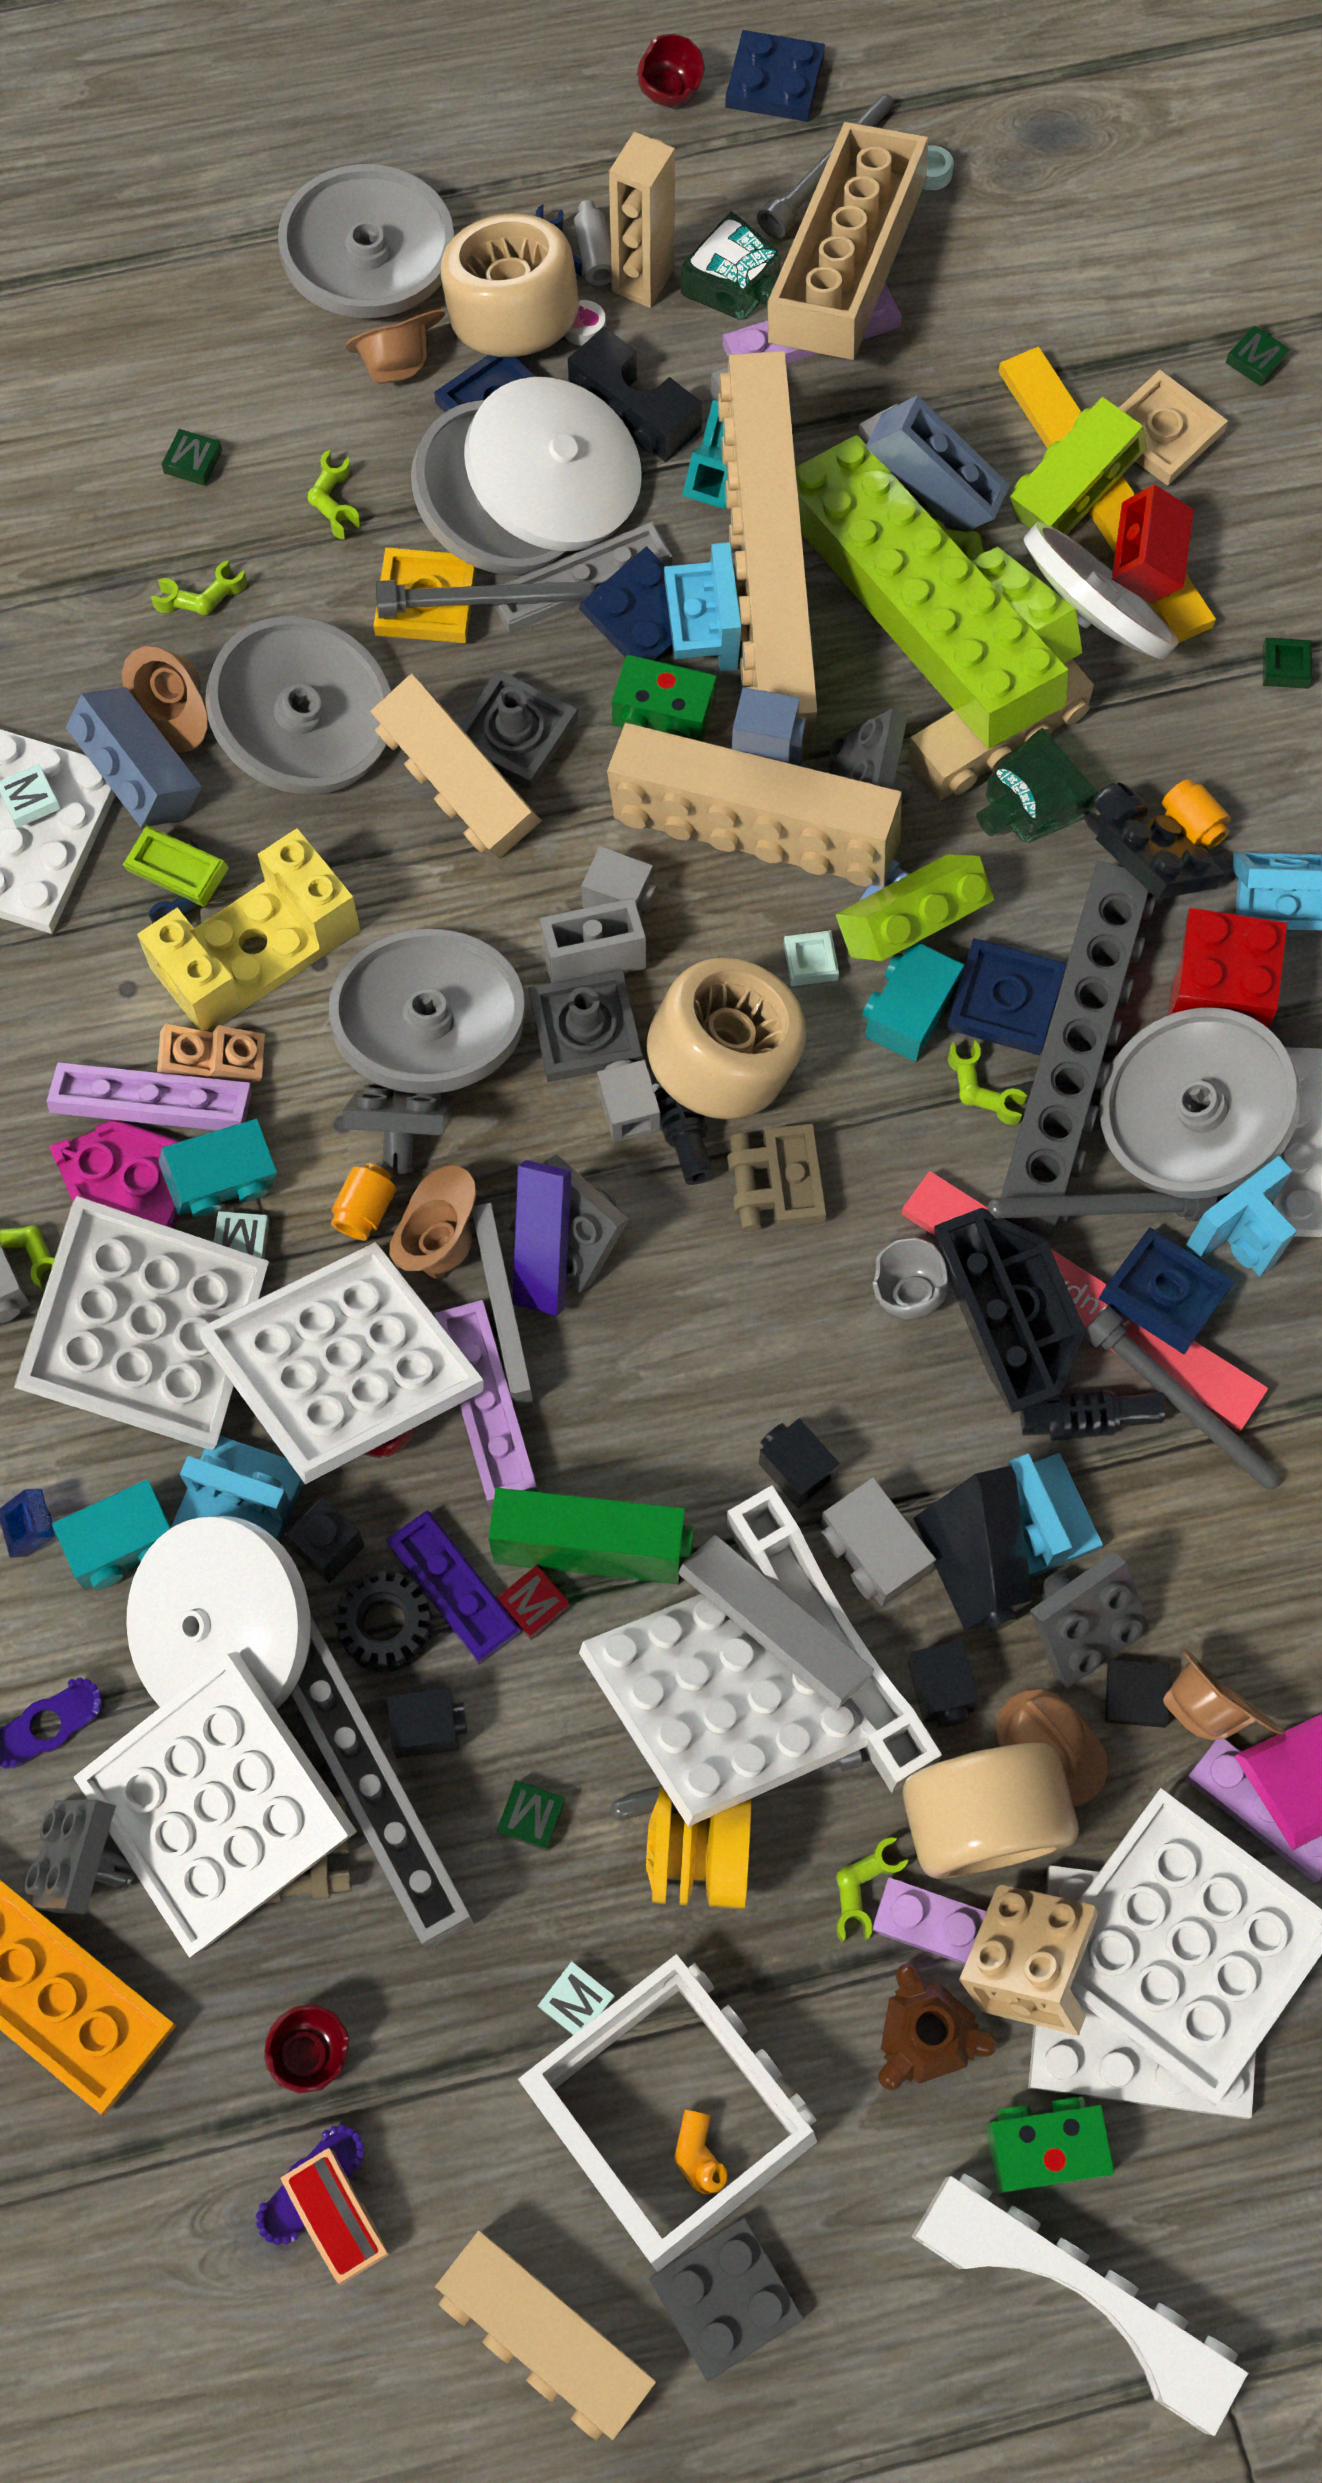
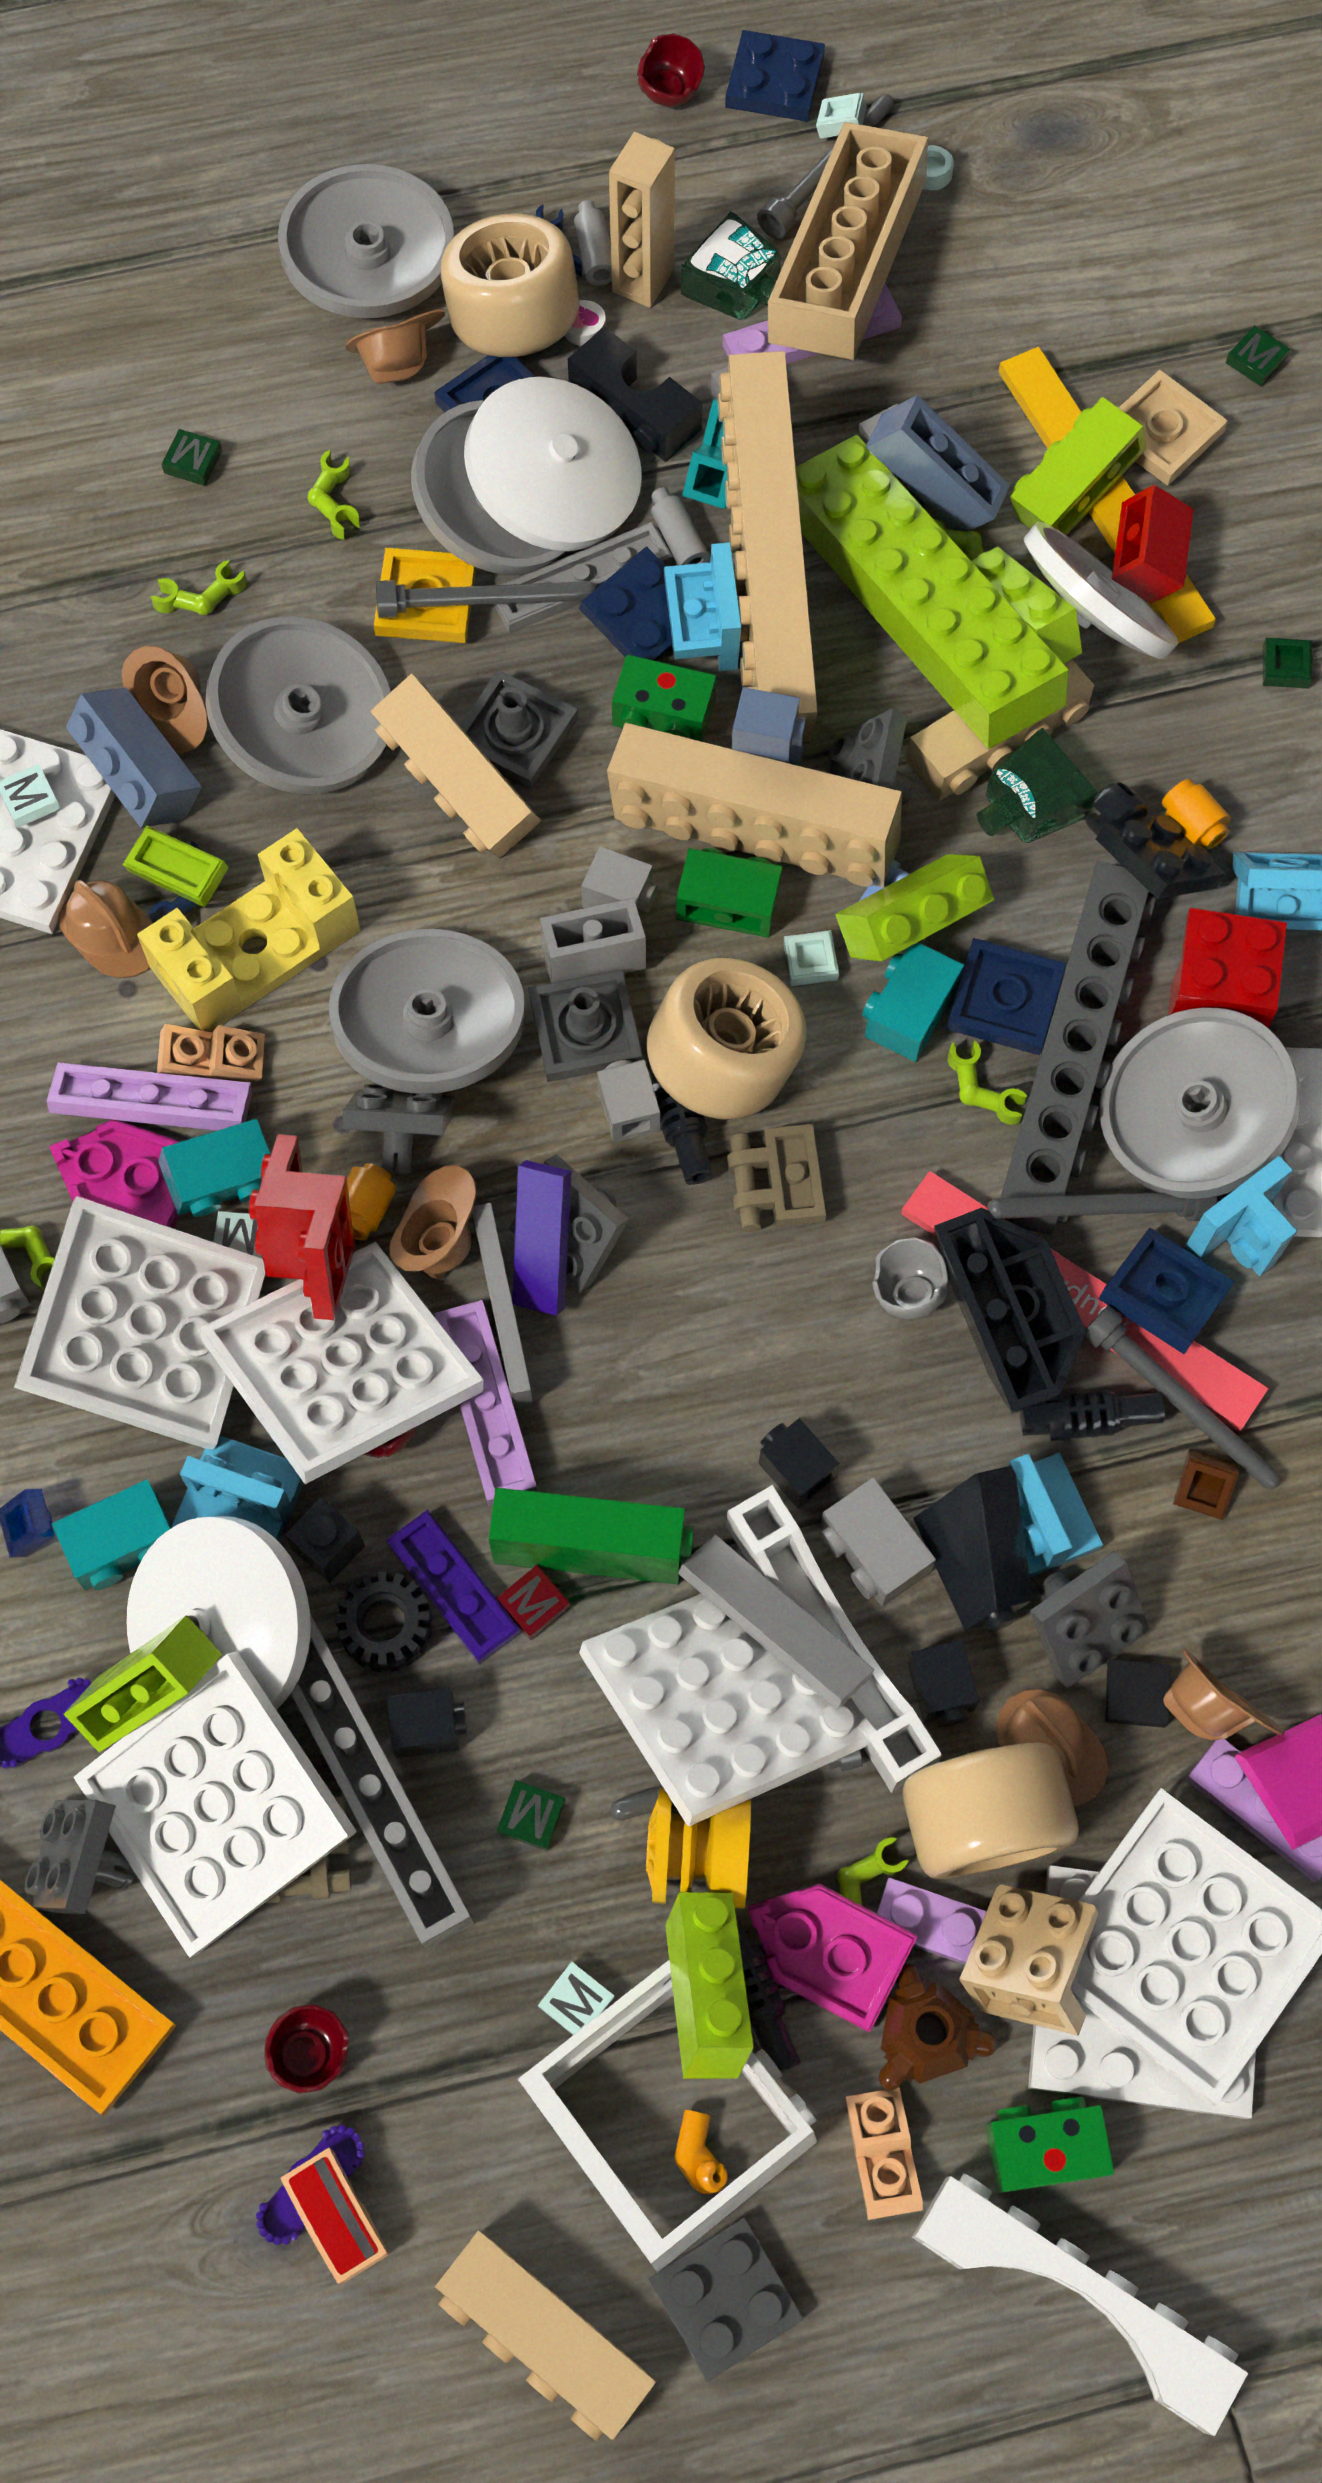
(105, 928): none -> medium nougat piece
(143, 1684): none -> lime brick
(303, 1226): none -> red bracket
(678, 528): none -> light grey cylinder
(708, 1986): none -> lime brick
(728, 892): none -> green brick
(765, 2006): none -> black hinge
(832, 1951): none -> dark pink tile
(838, 110): none -> light aqua tile
(884, 2153): none -> light nougat slope
(1206, 1484): none -> reddish brown slope

